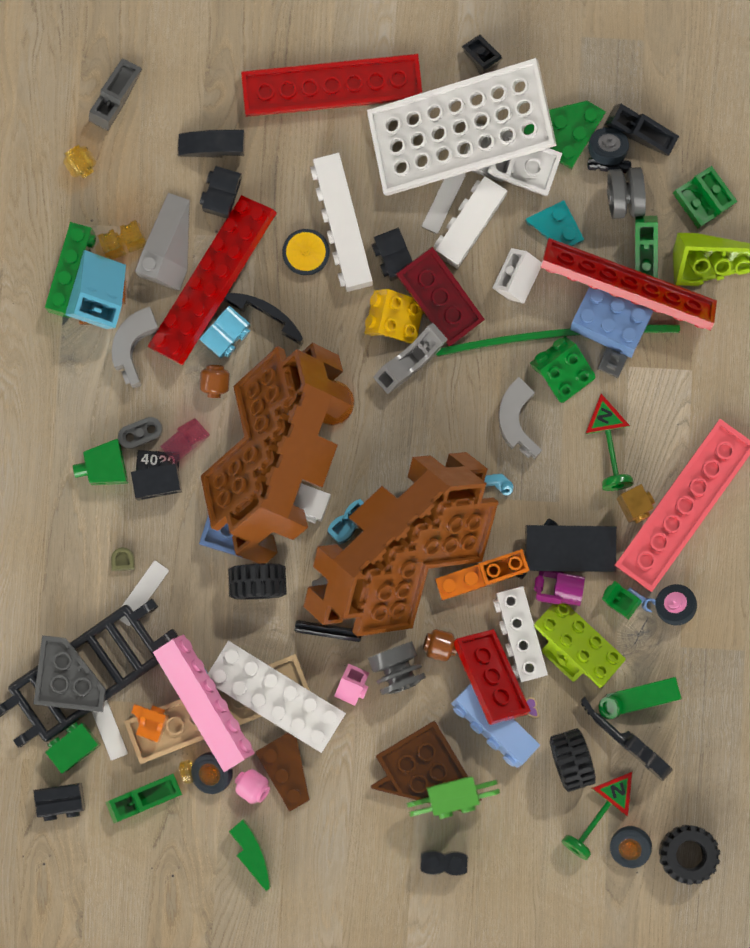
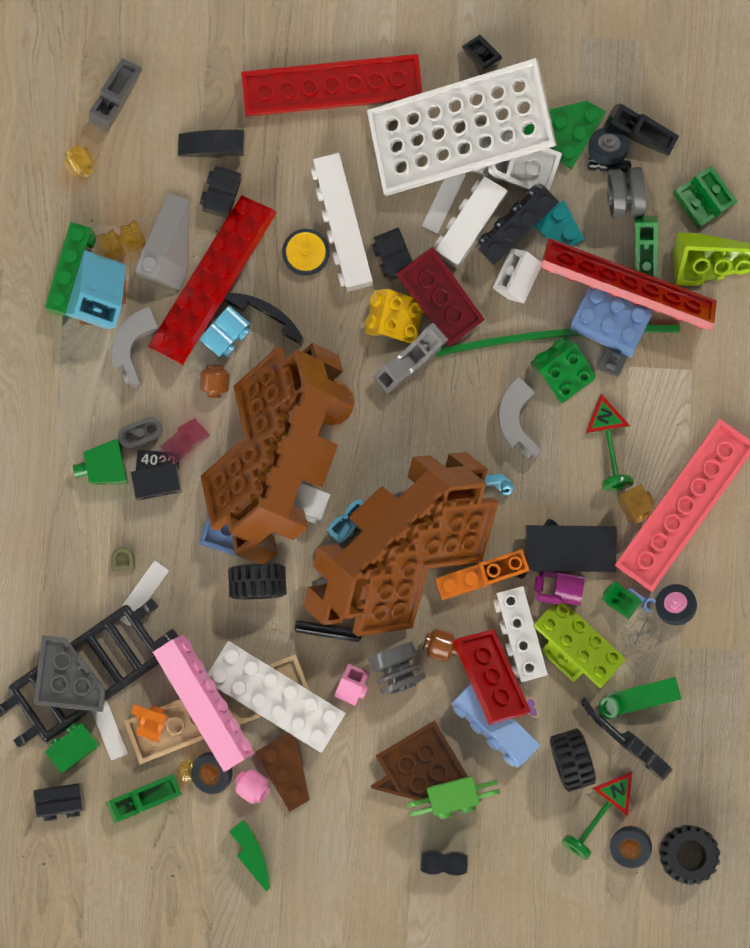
(517, 223): none -> black brick

